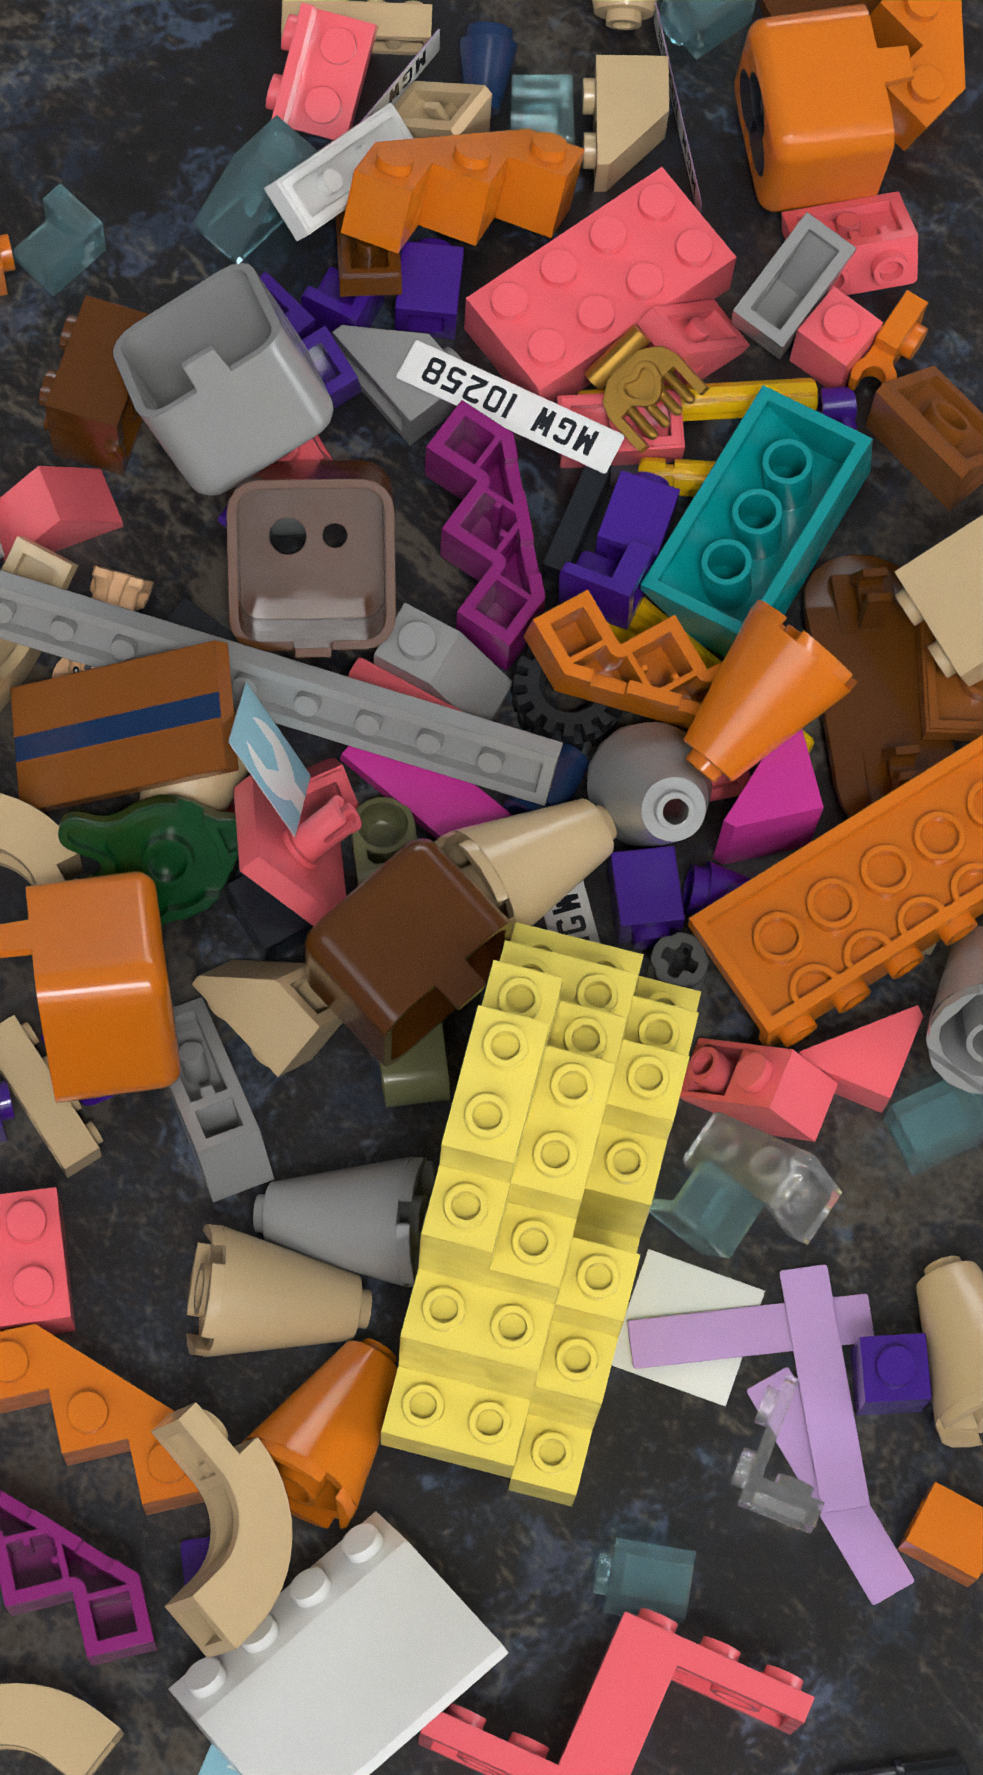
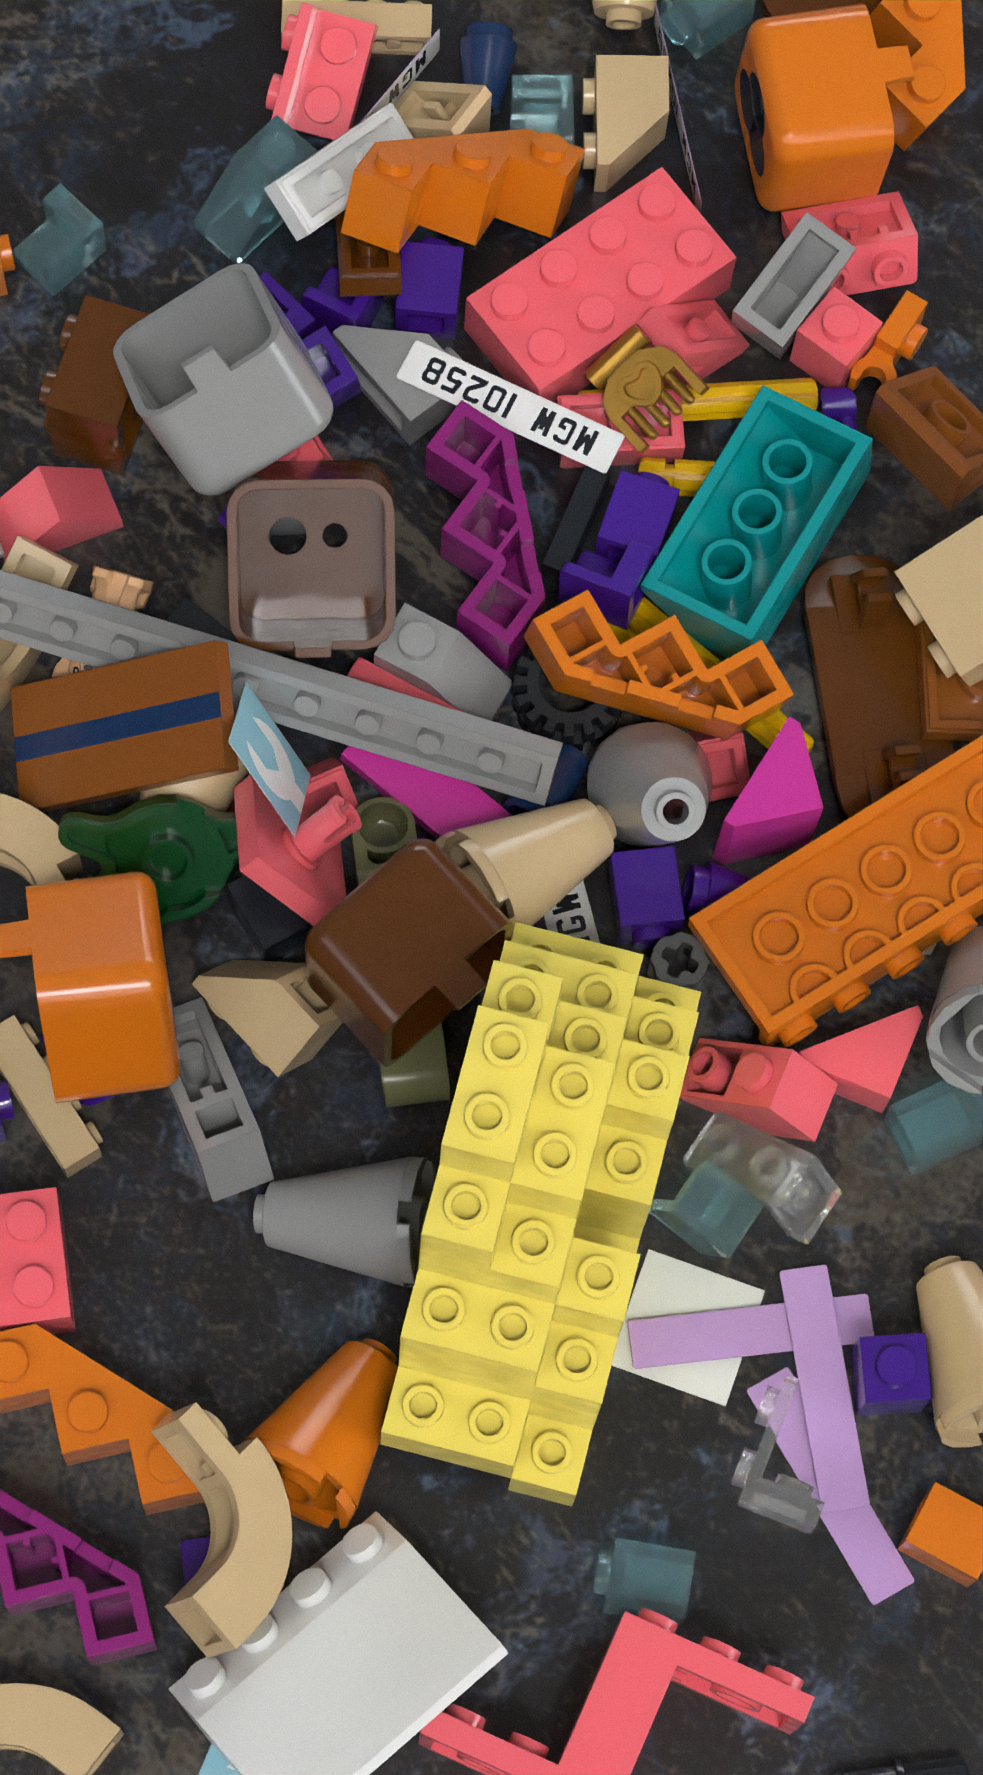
(268, 1297): tan cone -> none
(763, 695): orange cone -> none

